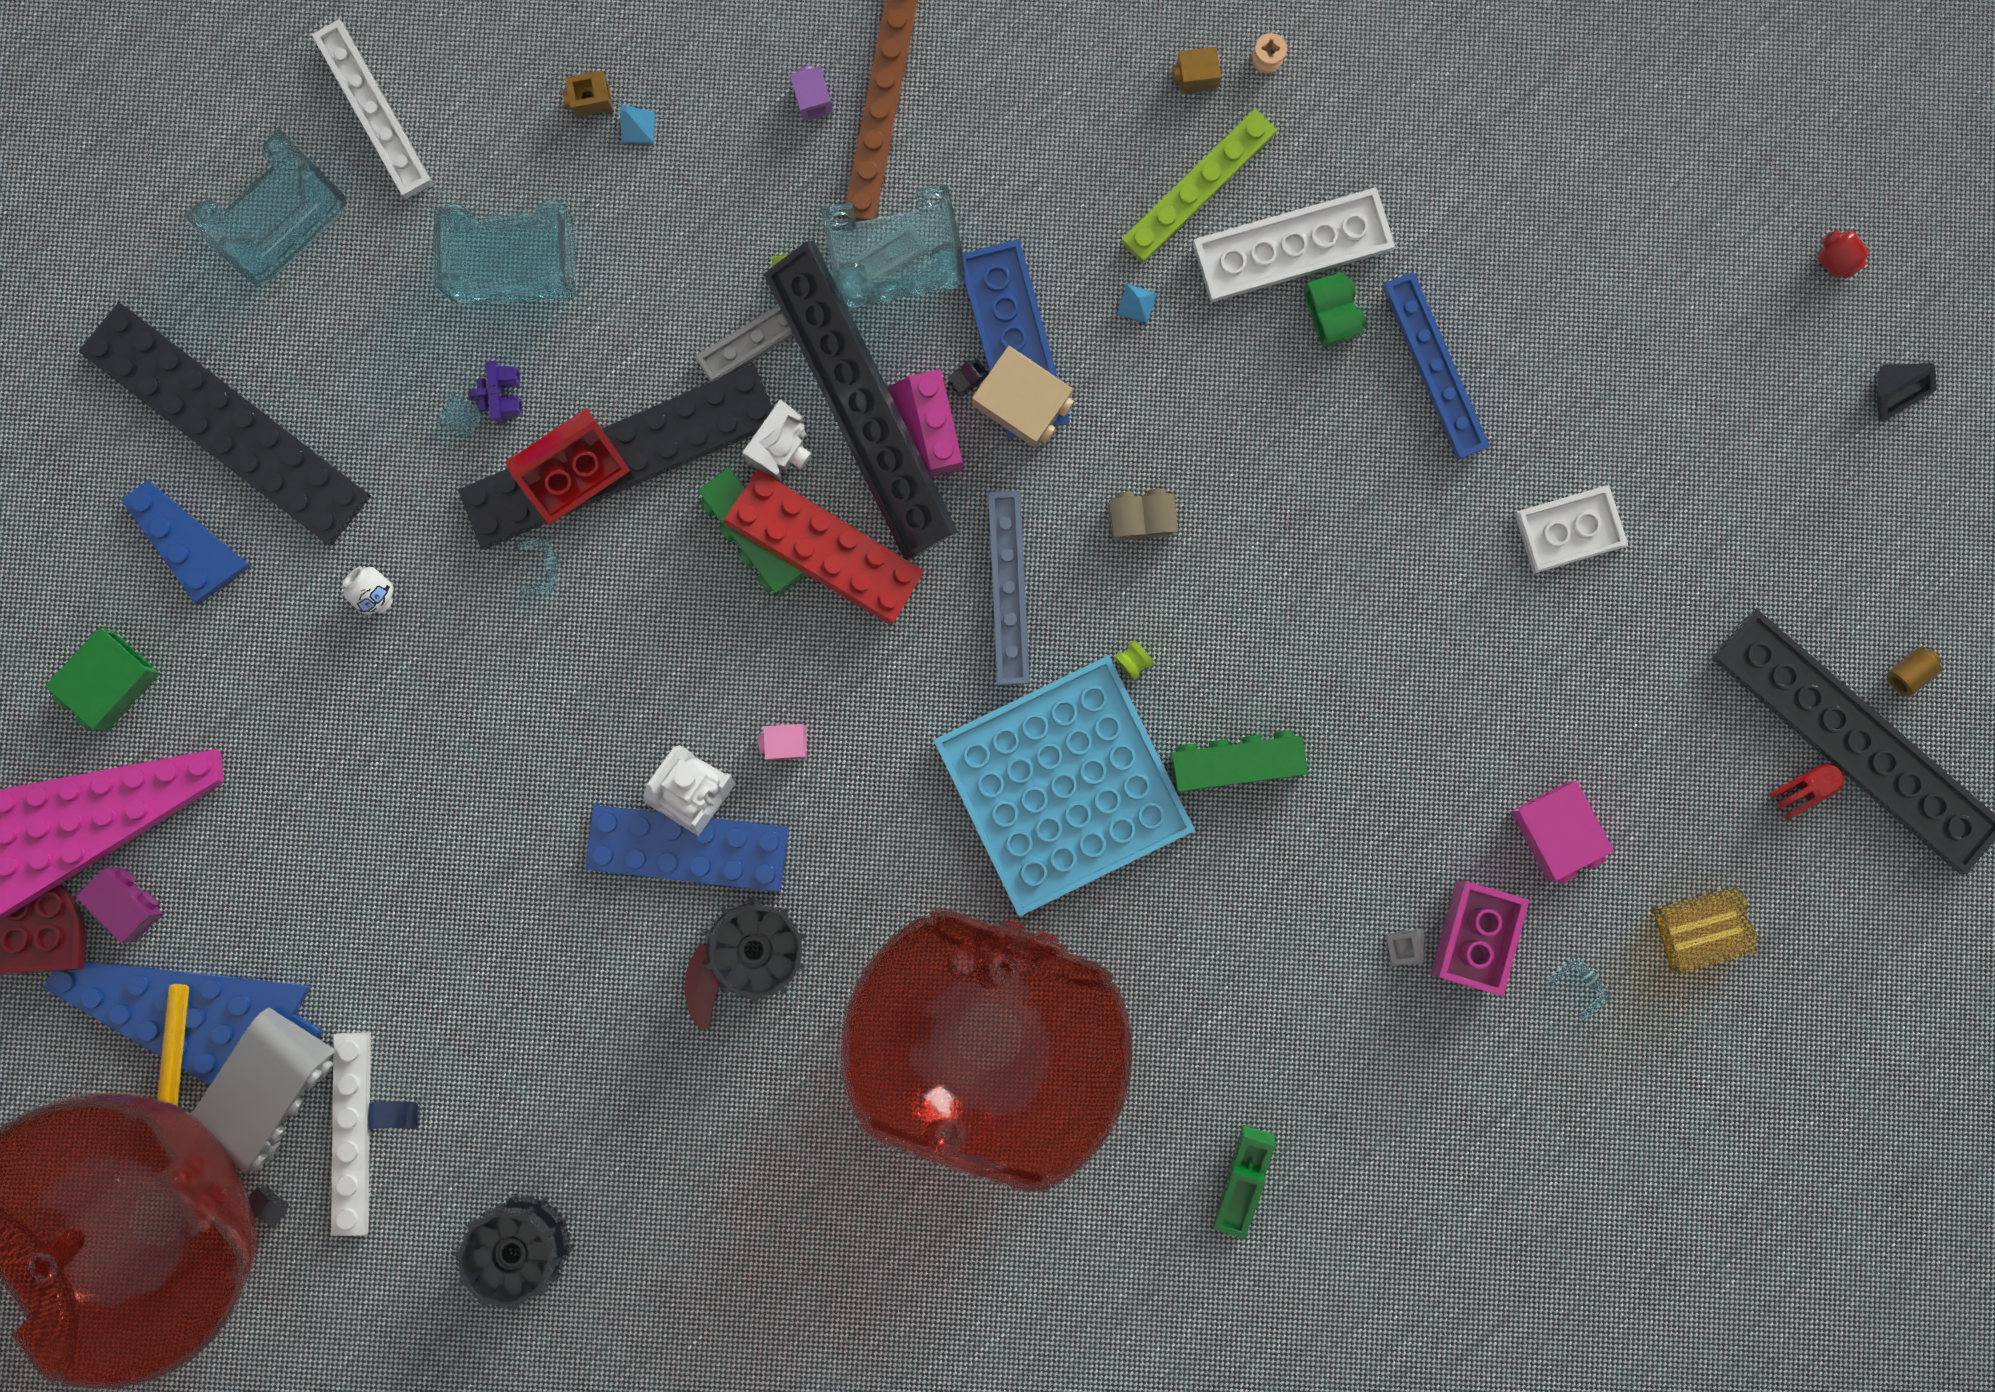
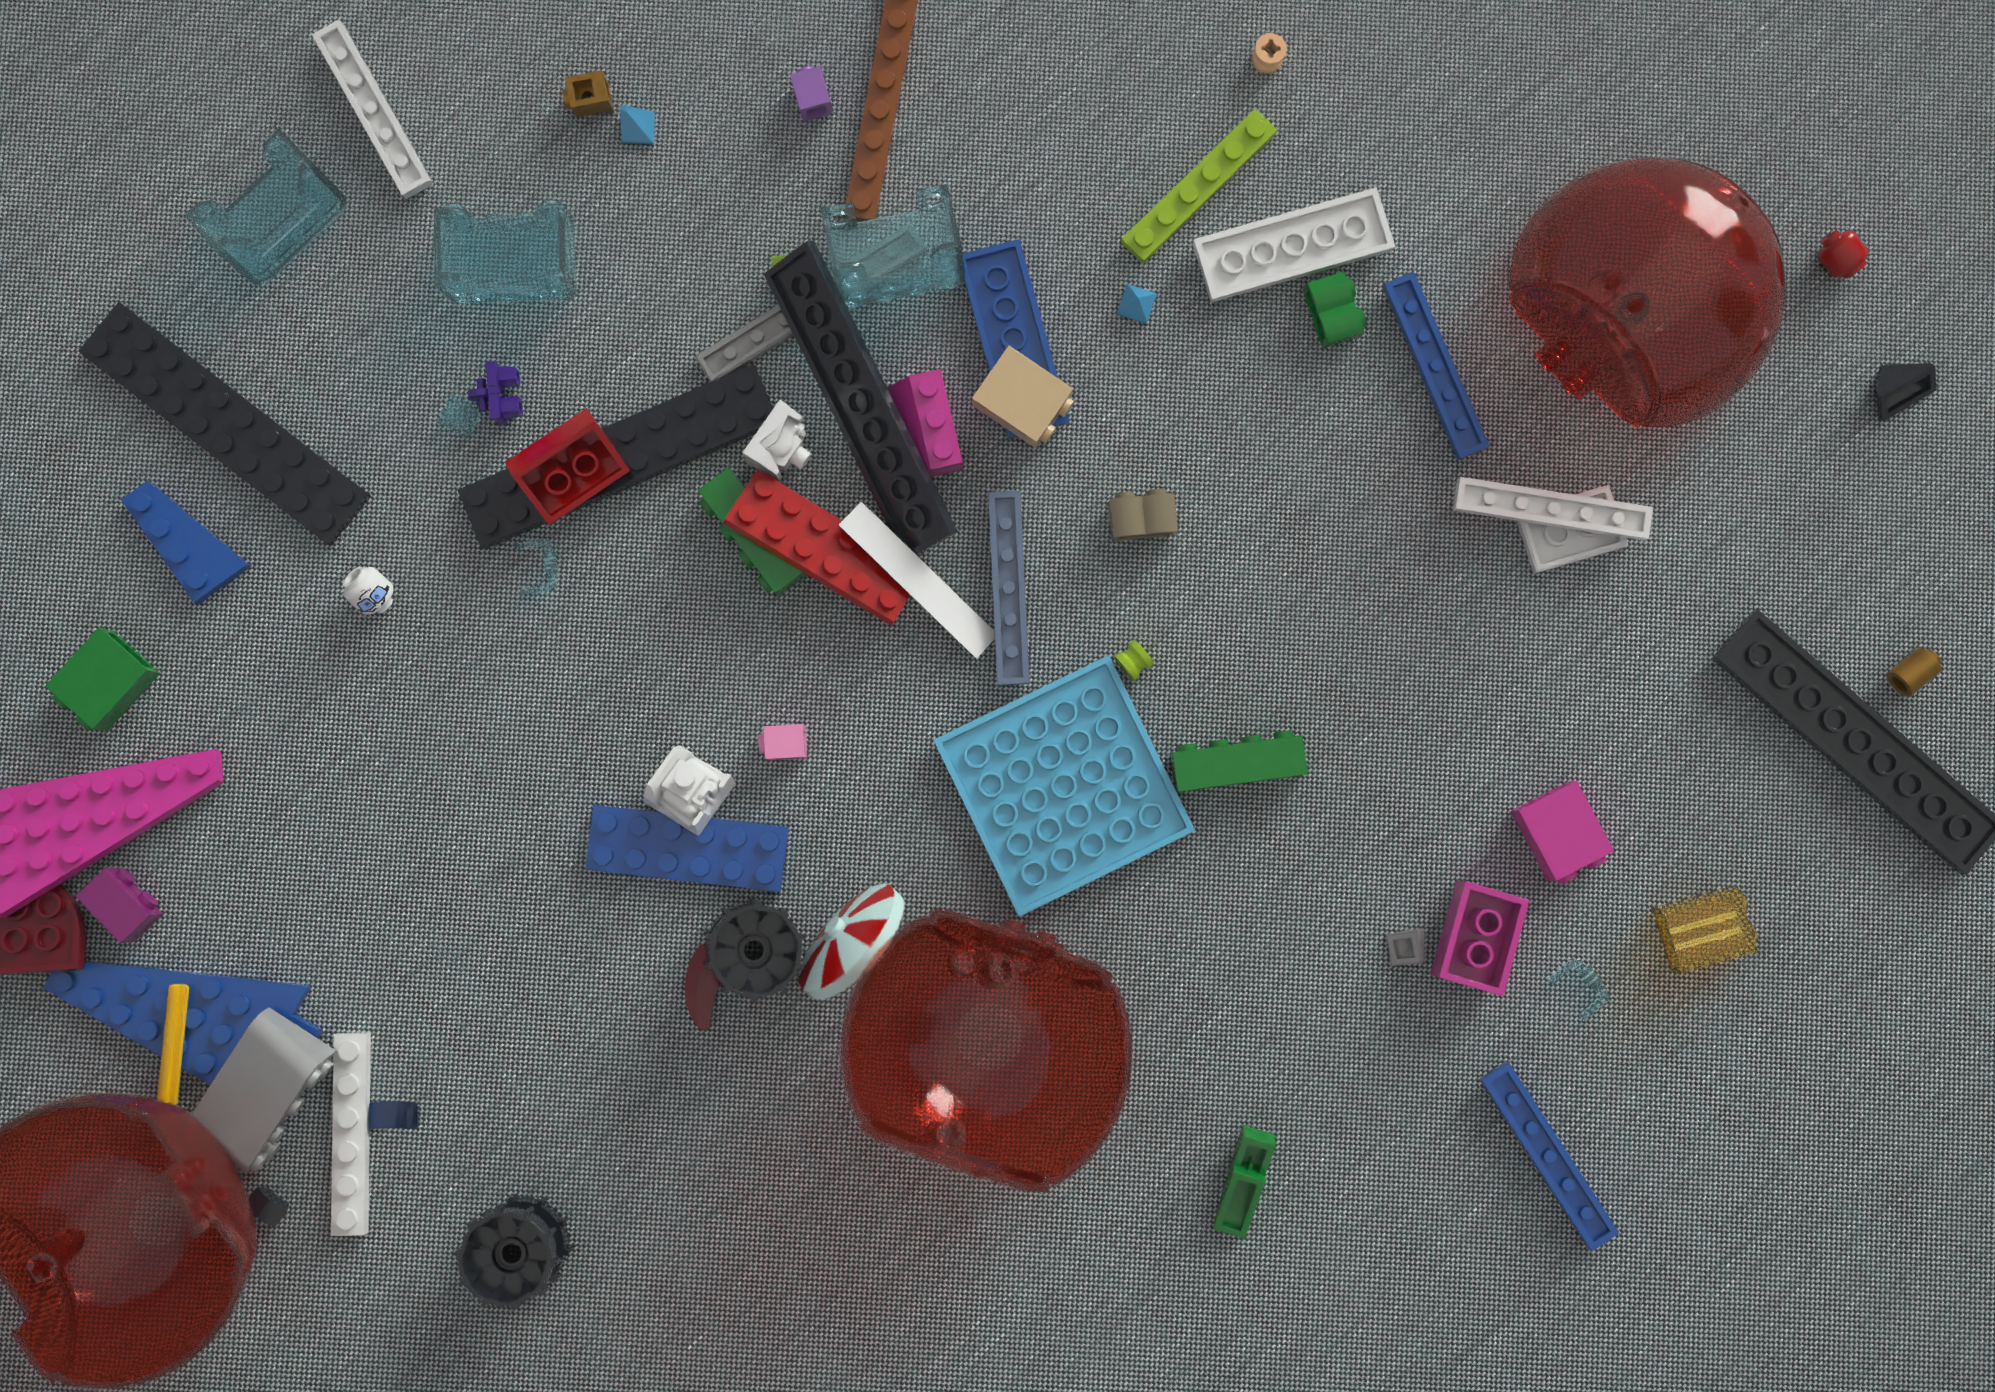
(850, 941): none -> light aqua dish
(918, 579): none -> white sticker
(967, 377): black piece -> none
(1197, 70): pearl gold brick -> none
(1549, 1156): none -> blue plate
(1552, 508): none -> white plate
(1651, 288): none -> clear red windscreen
(1814, 786): red arm -> none

